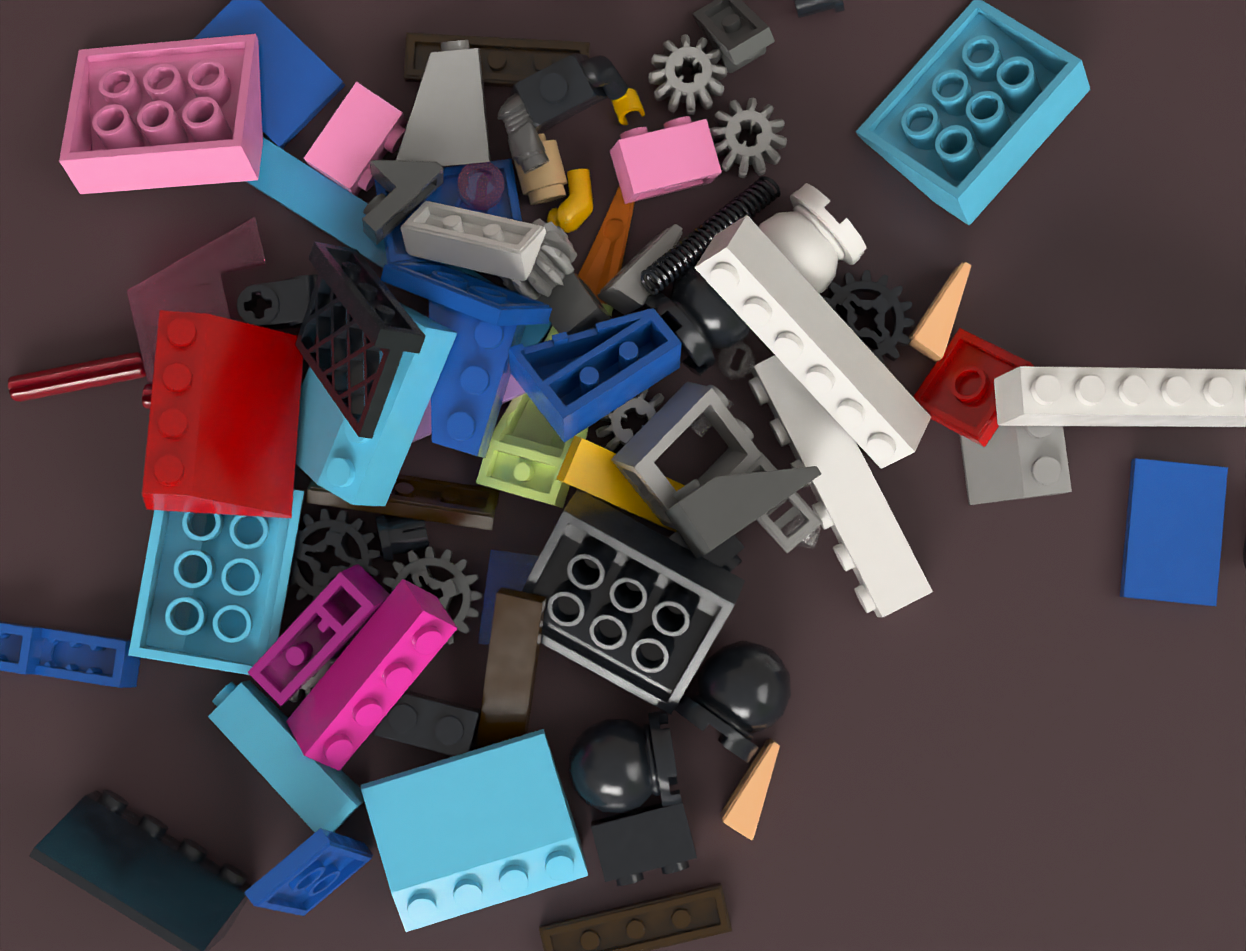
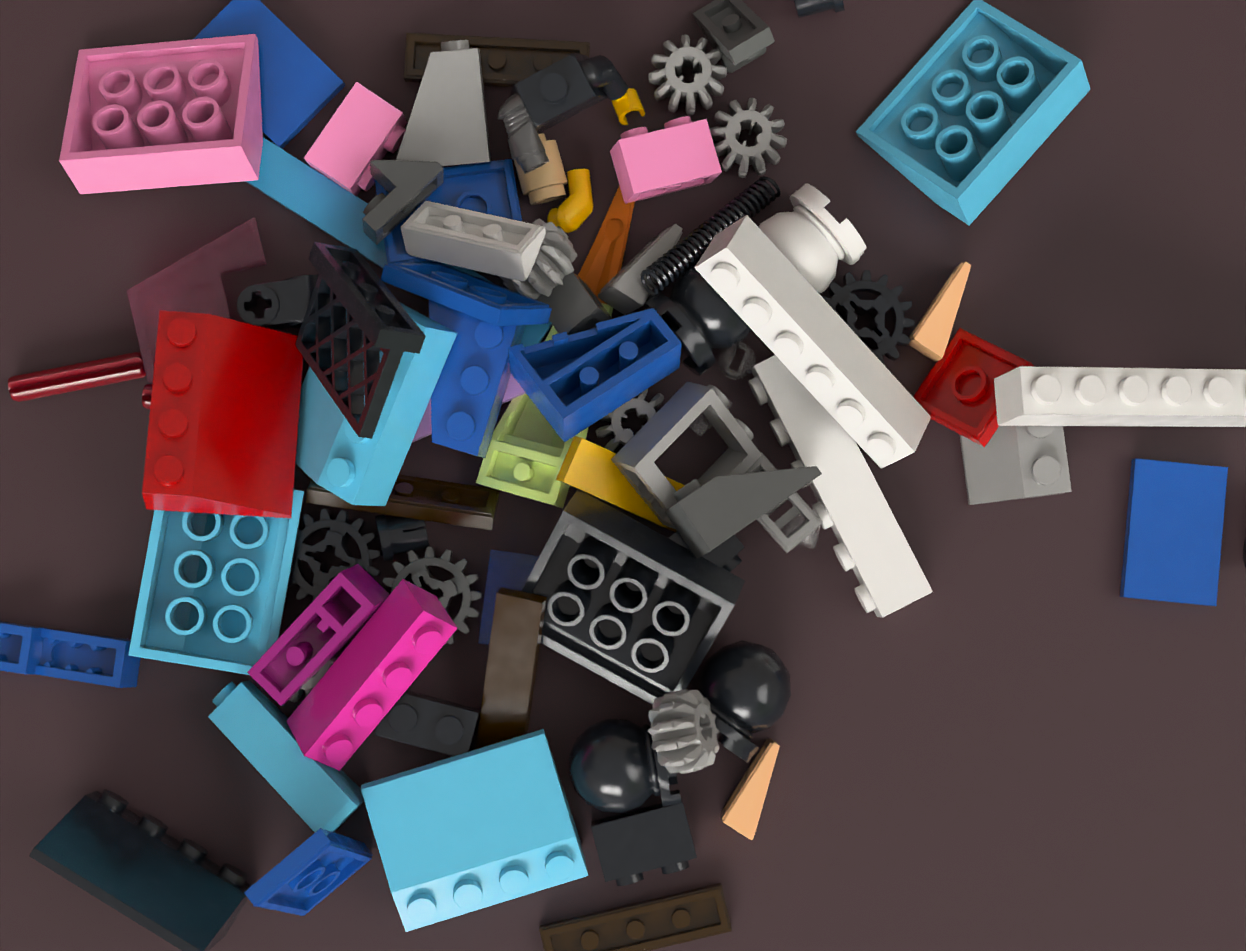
(480, 185): clear pink tile -> none
(683, 731): none -> light grey gear

